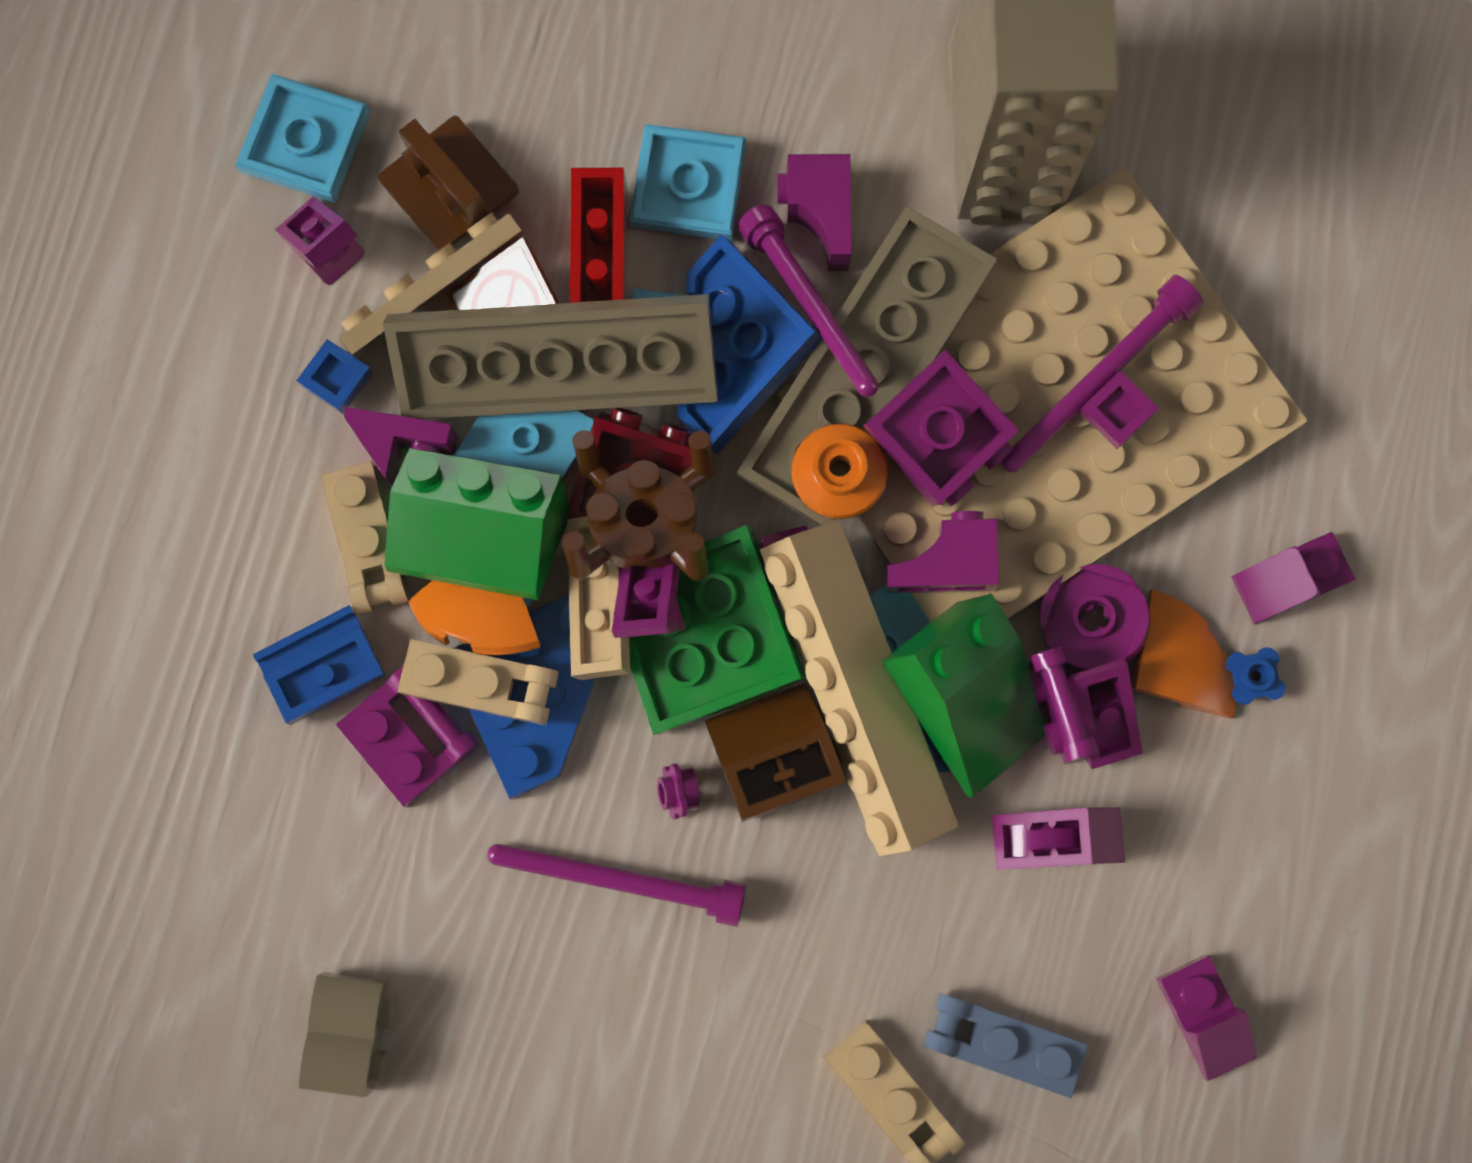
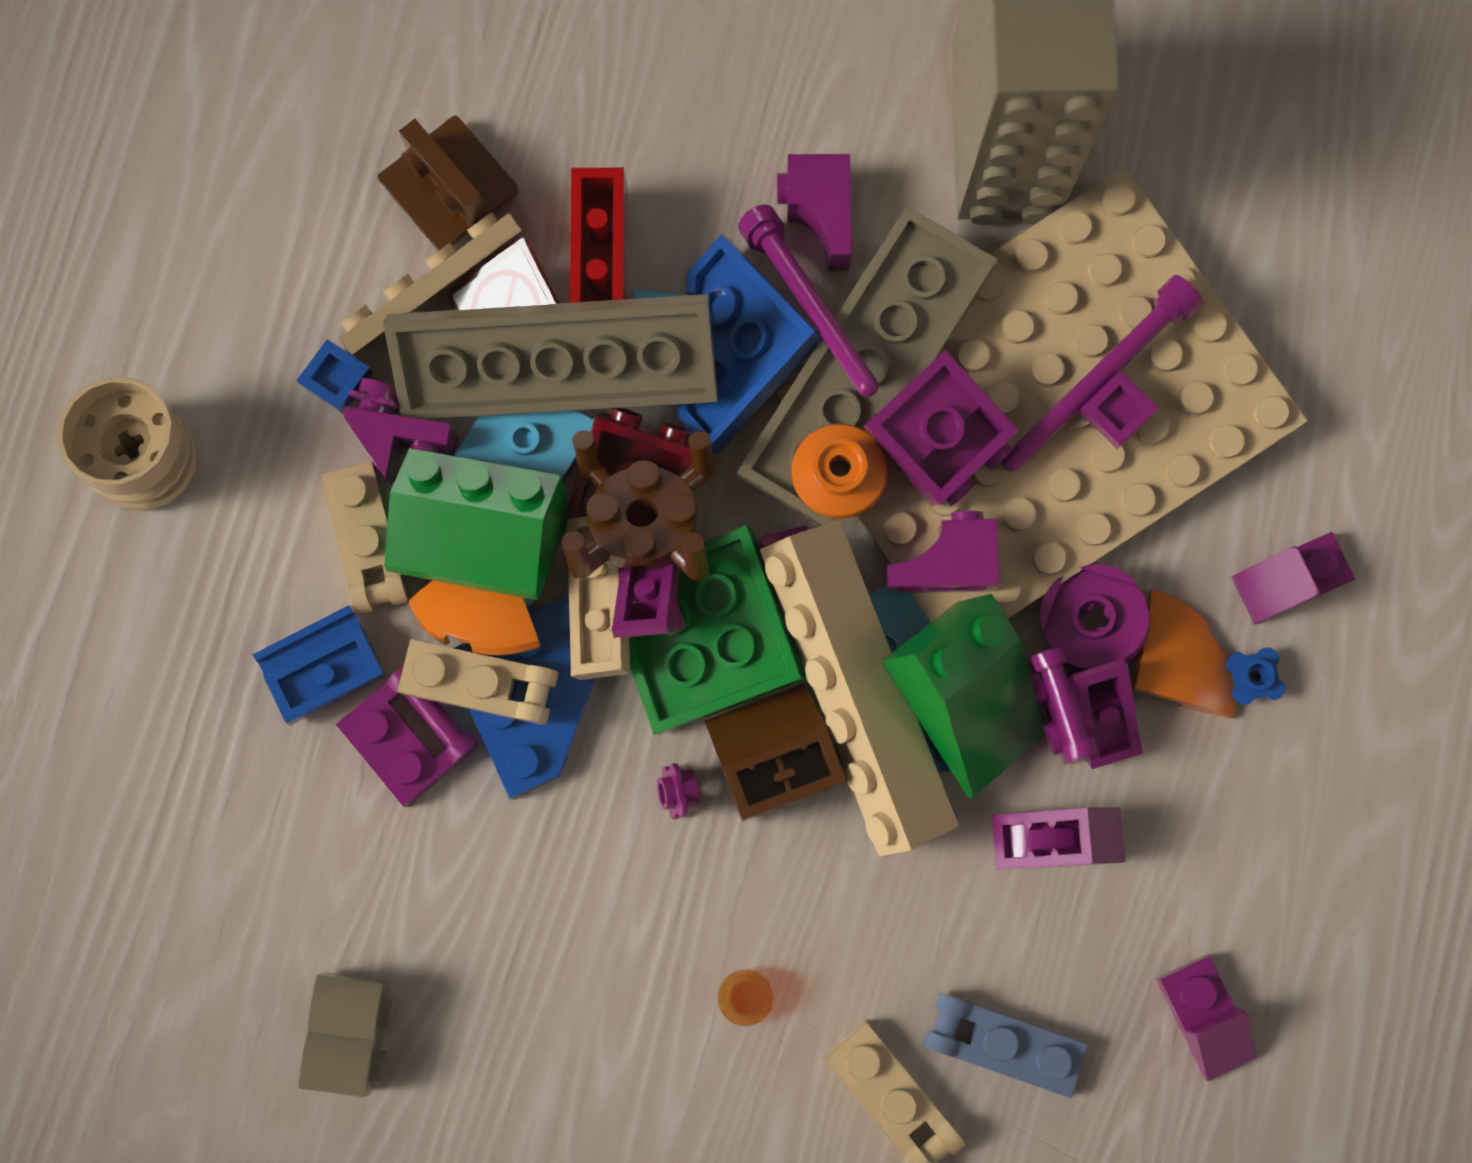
(104, 429): none -> tan wheel
(303, 138): medium azure plate -> none
(321, 240): magenta slope -> none
(376, 396): none -> magenta plate
(688, 182): medium azure plate -> none
(721, 900): magenta piece -> none
(745, 997): none -> clear orange plate

